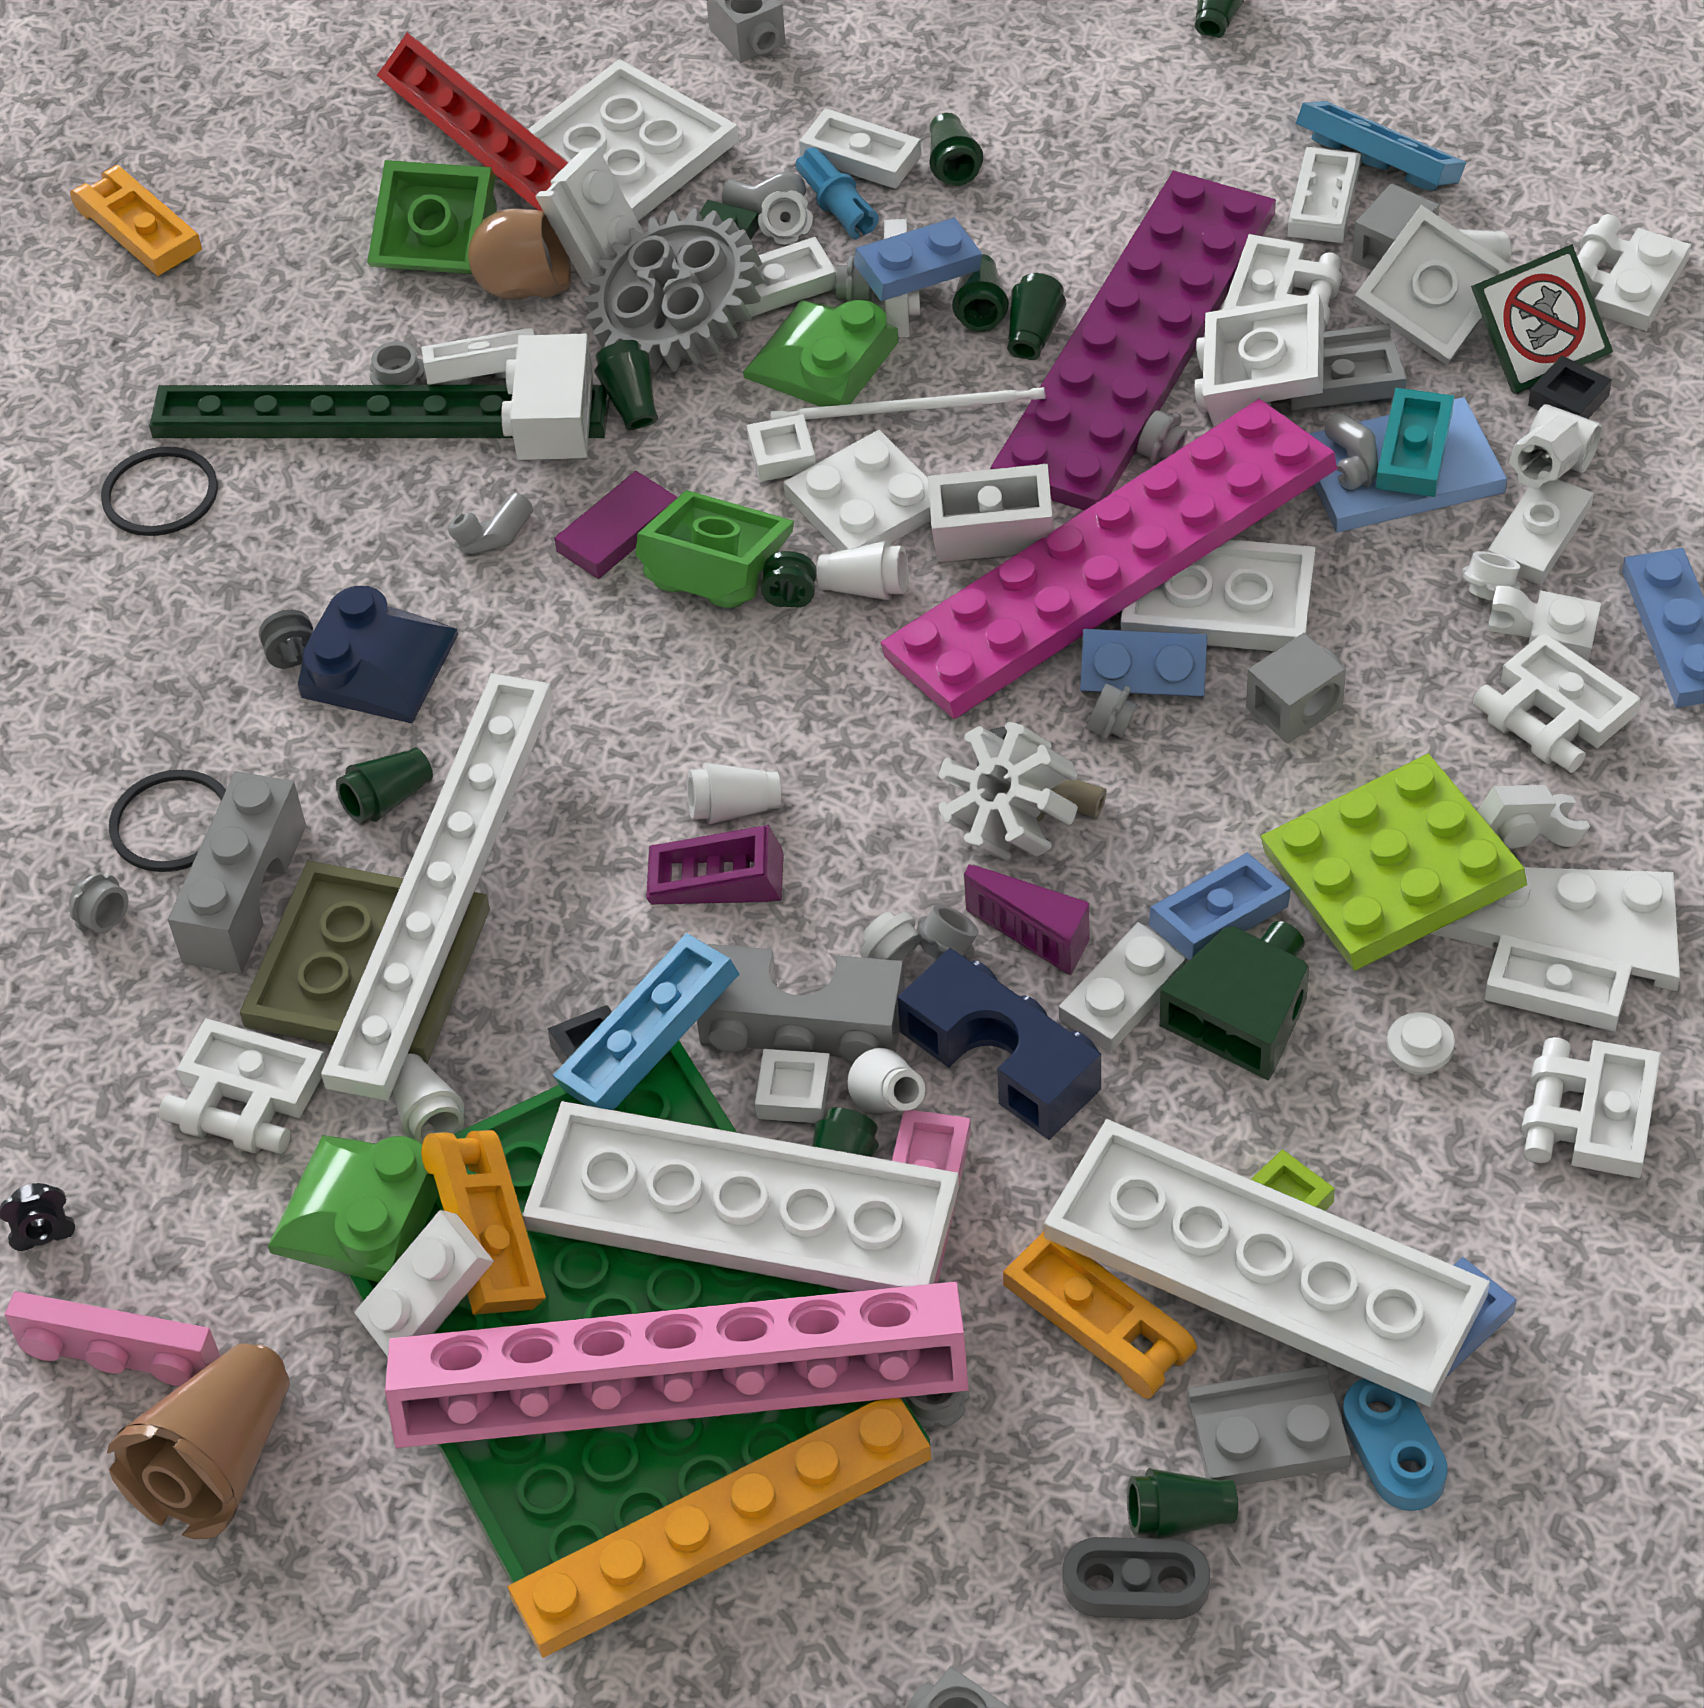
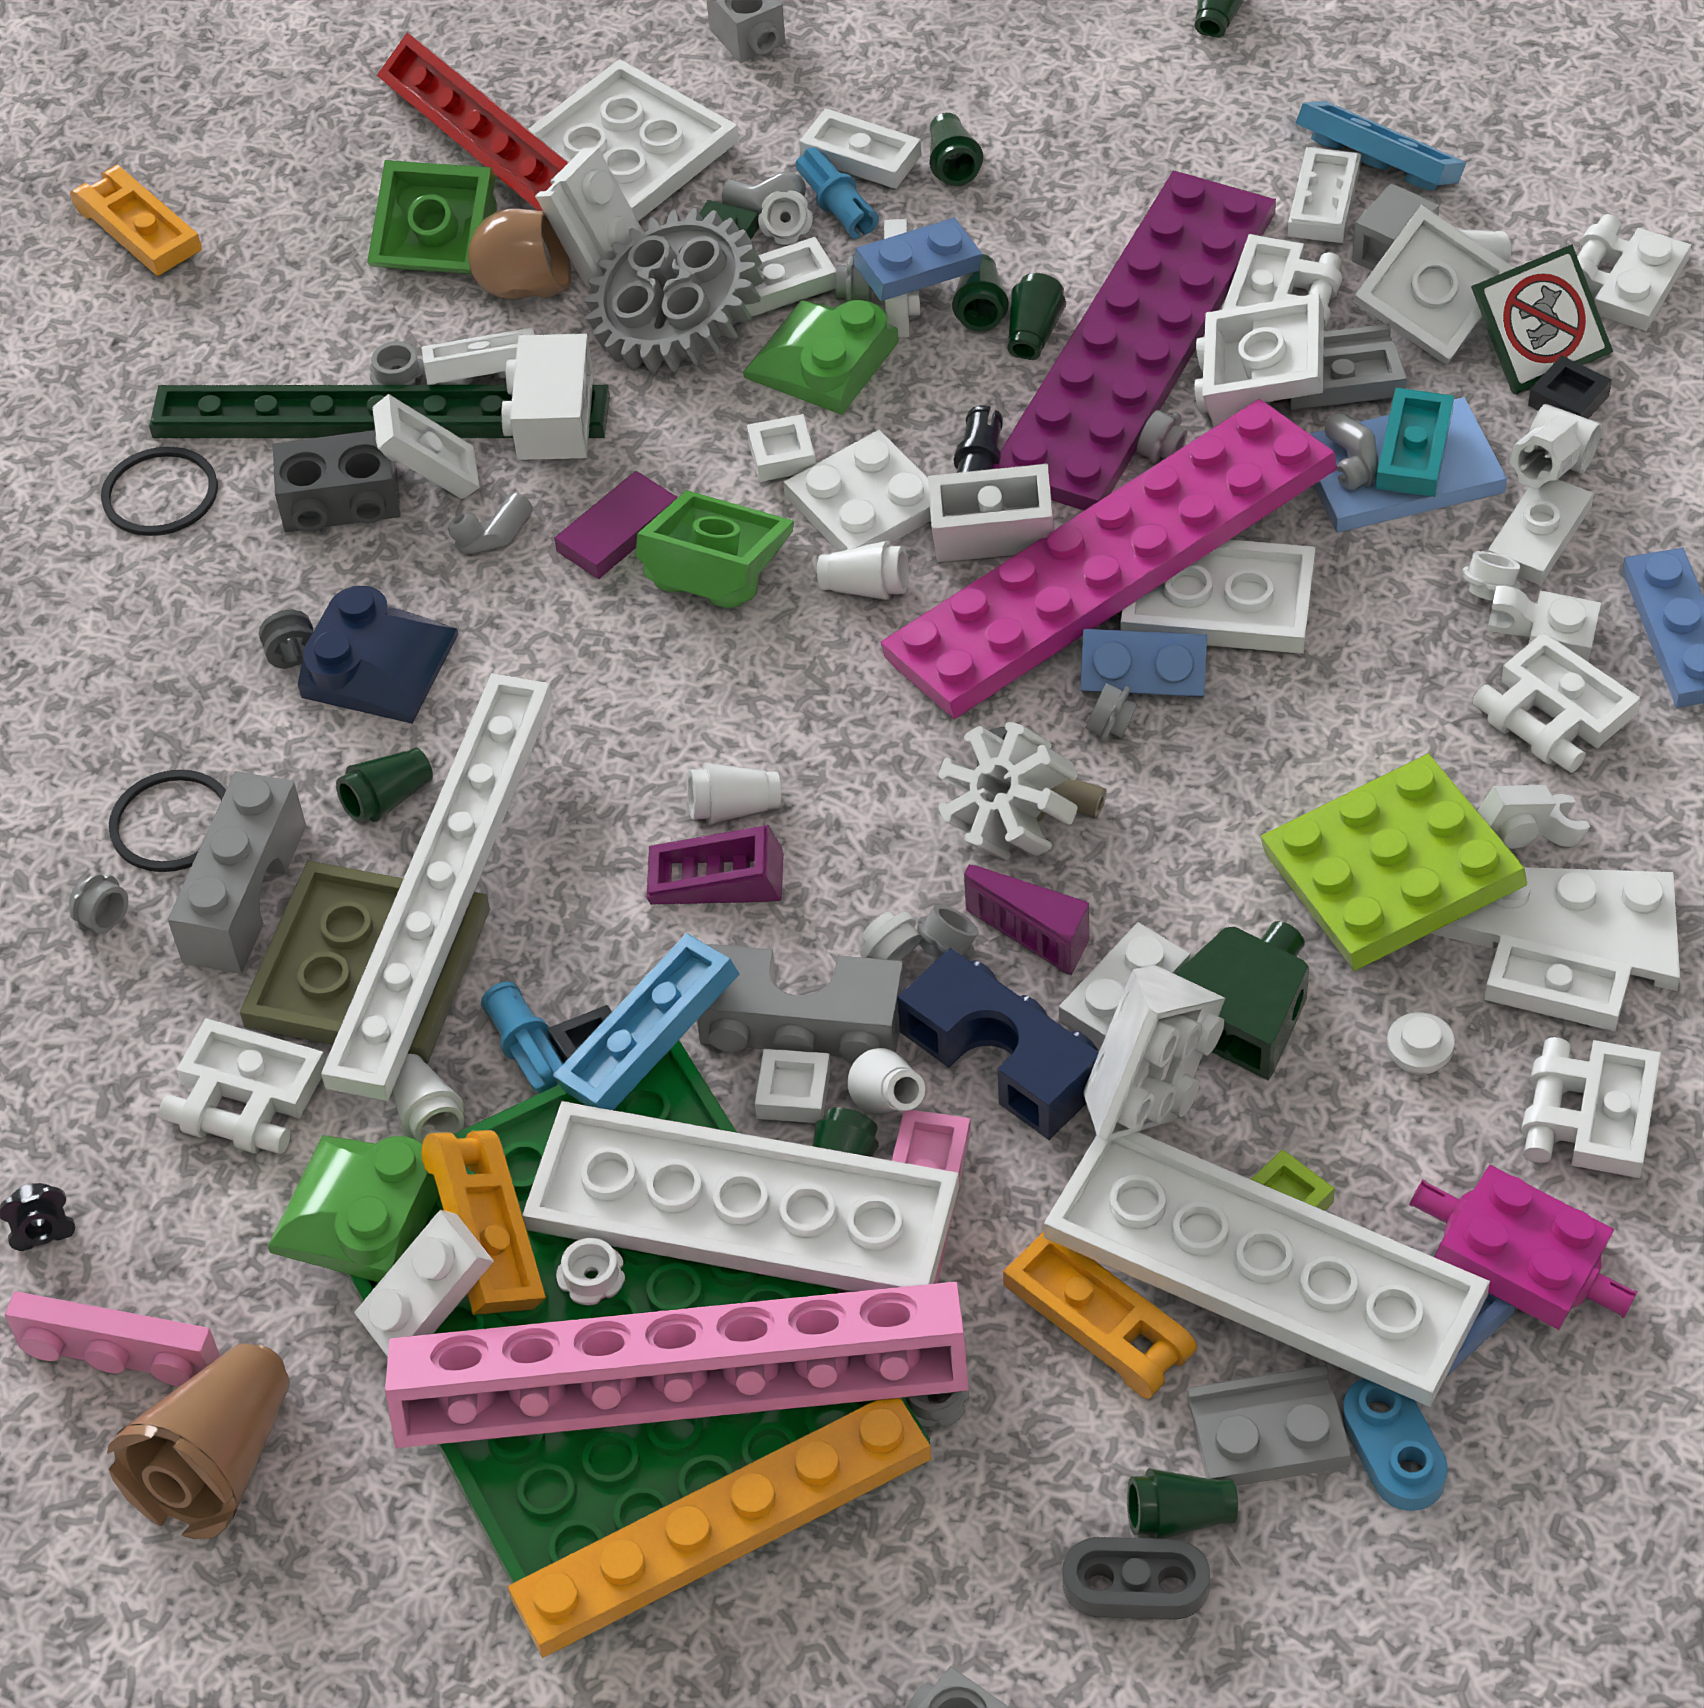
(334, 482): none -> dark grey brick
(425, 447): none -> white plate
(522, 1035): none -> dark azure axle
(585, 1257): none -> white plate
(628, 382): dark green cone -> none
(788, 579): dark green bush -> none
(913, 404): white piece -> none
(980, 441): none -> black pin
(1152, 1053): none -> white slope
(1231, 896): medium blue plate -> none
(1296, 687): light grey brick -> none
(1527, 1246): none -> dark pink plate

